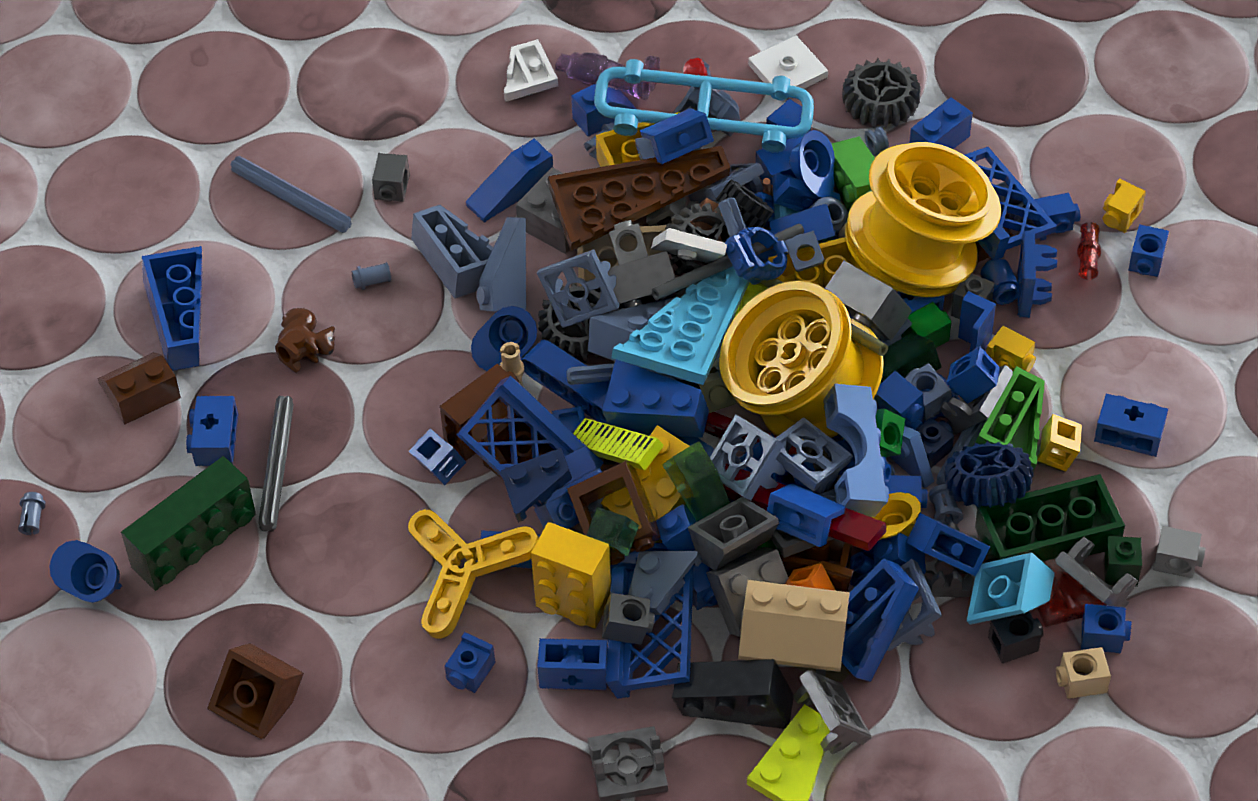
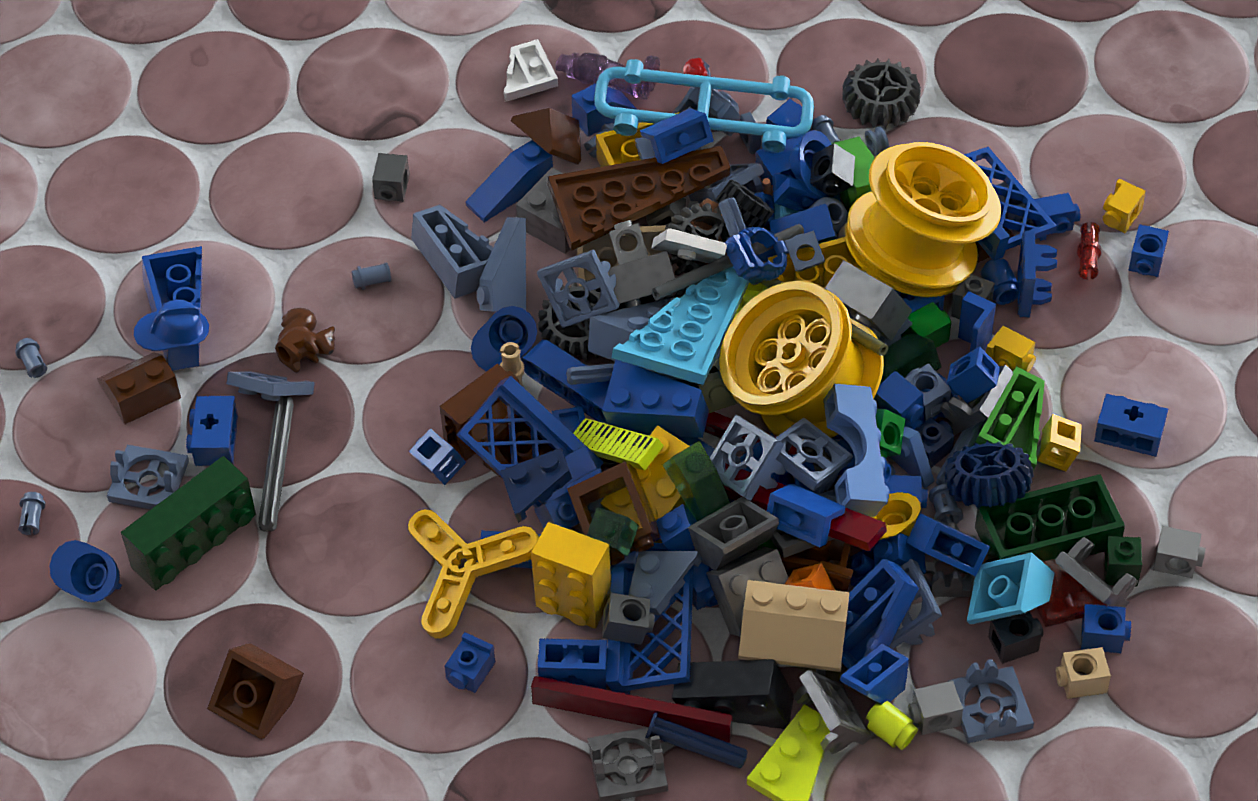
(28, 351): none -> sand blue pin
(125, 459): none -> sand blue piece
(172, 327): none -> blue piece
(269, 385): none -> sand blue wing
(291, 194): sand blue axle -> none
(553, 132): none -> reddish brown slope
(627, 707): none -> dark red tile
(697, 742): none -> dark blue axle
(752, 142): none -> sand blue tile
(790, 60): white plate -> none
(825, 126): none -> sand blue pin
(832, 170): none -> black brick
(879, 674): none -> blue slope
(891, 725): none -> neon yellow brick
(936, 707): none -> light grey brick
(944, 126): blue brick -> none
(993, 725): none -> sand blue piece

